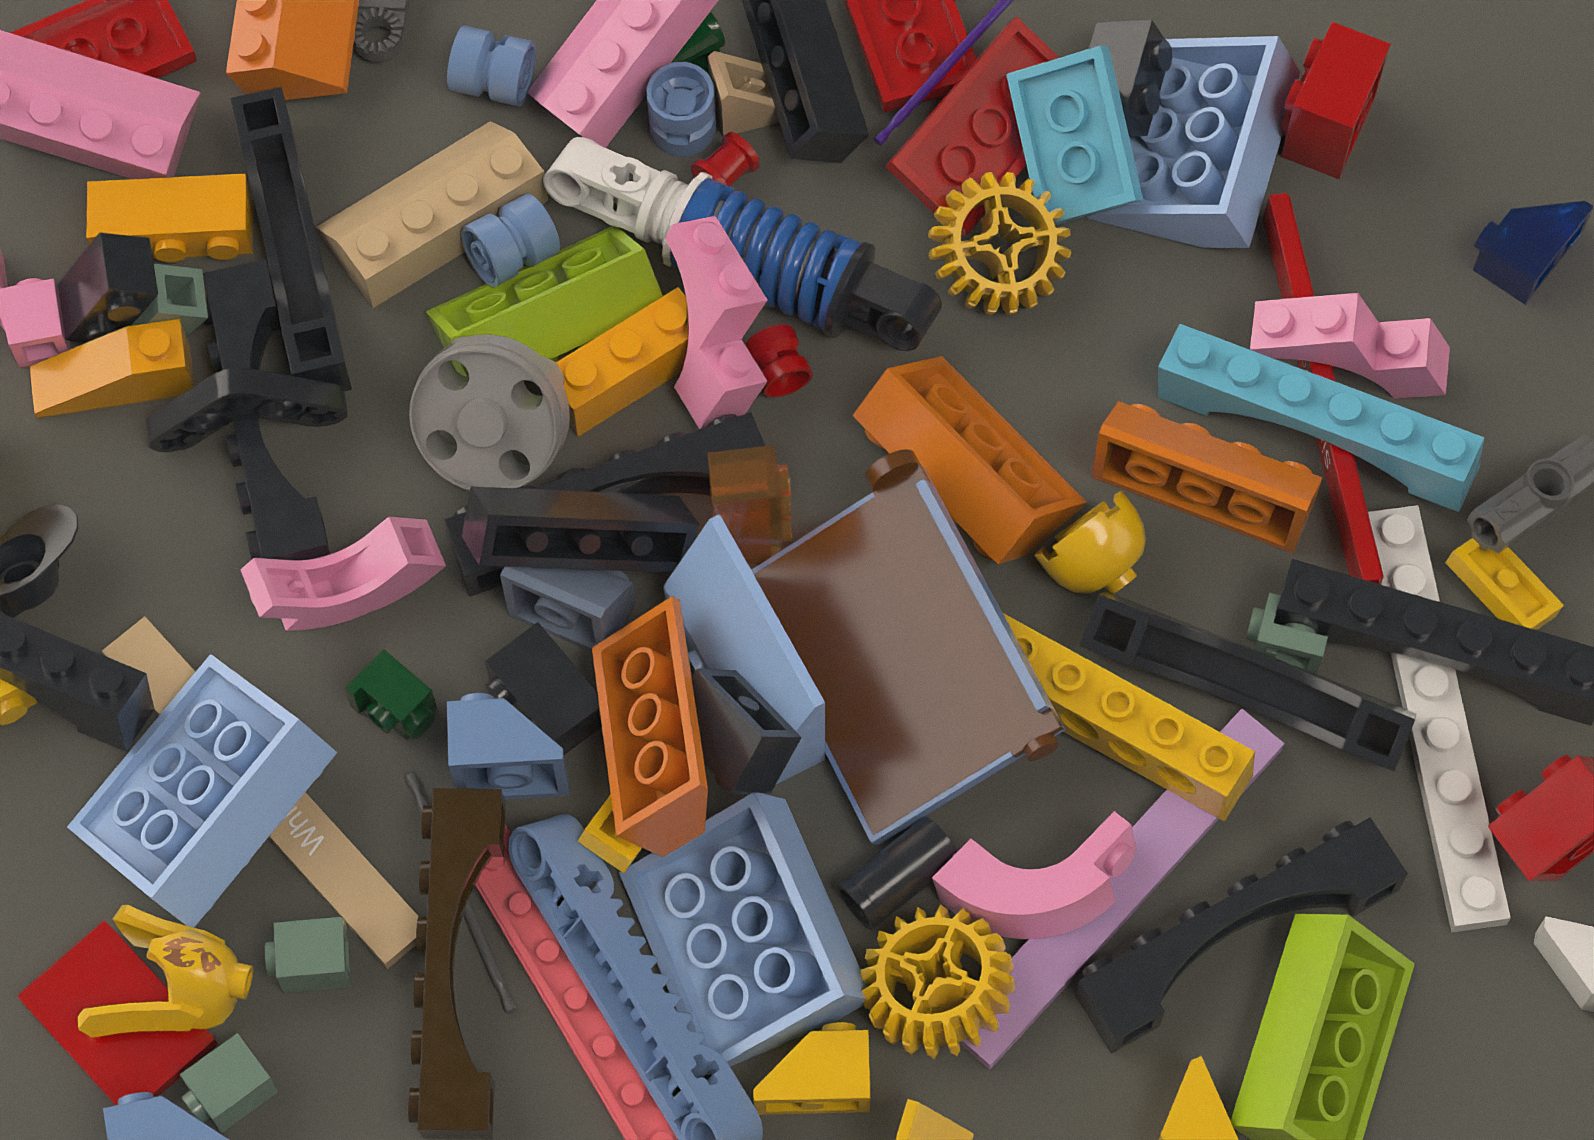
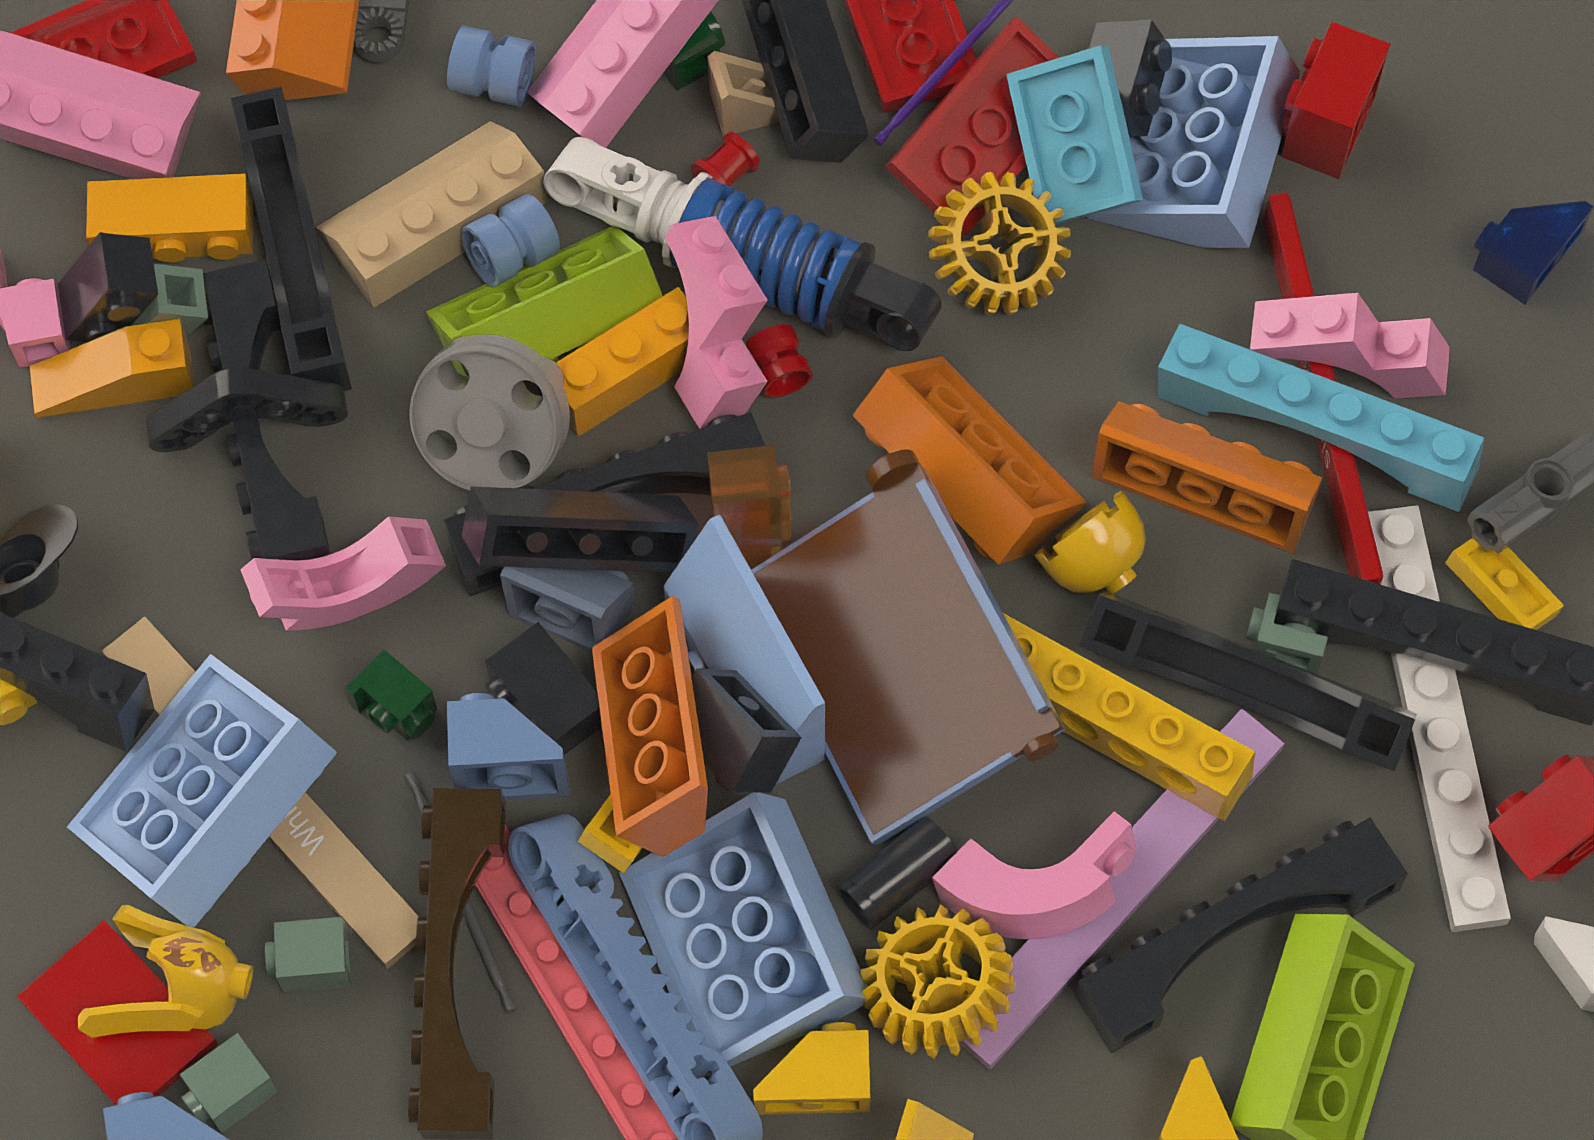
(681, 109): medium blue wheel -> none

